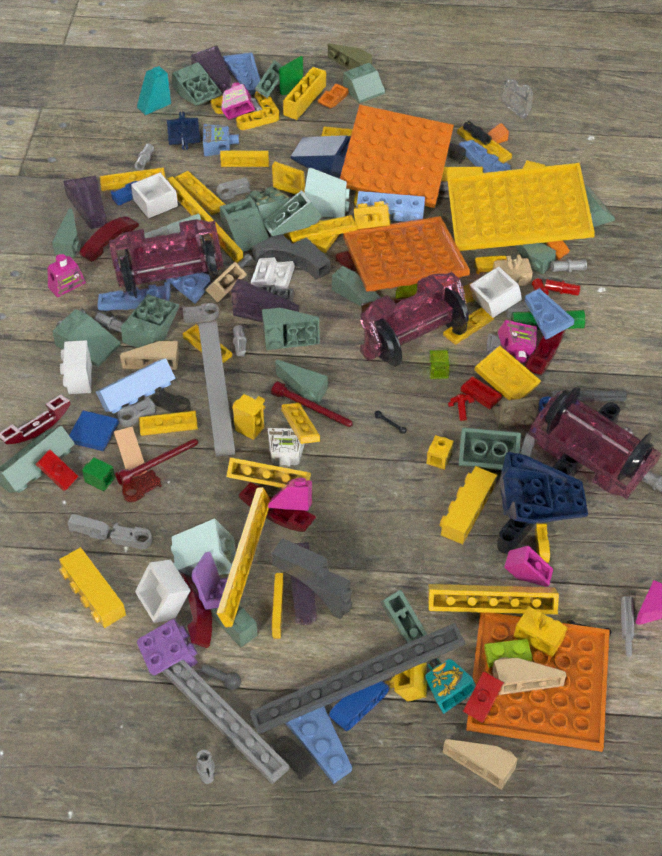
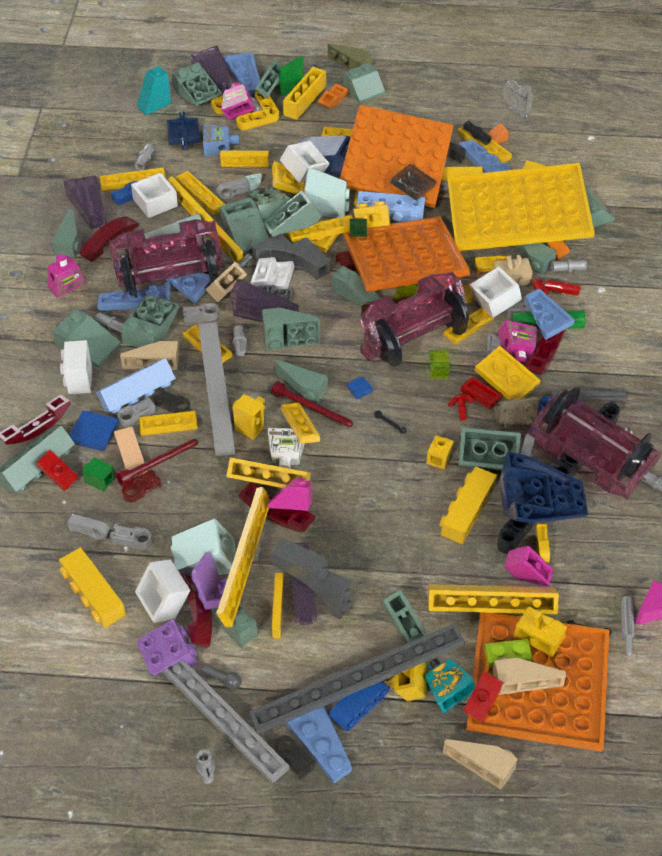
(254, 180): none -> light aqua tile
(301, 157): none -> white piece
(358, 227): none -> dark green tile
(359, 387): none -> blue tile
(413, 182): none -> clear smoke plate

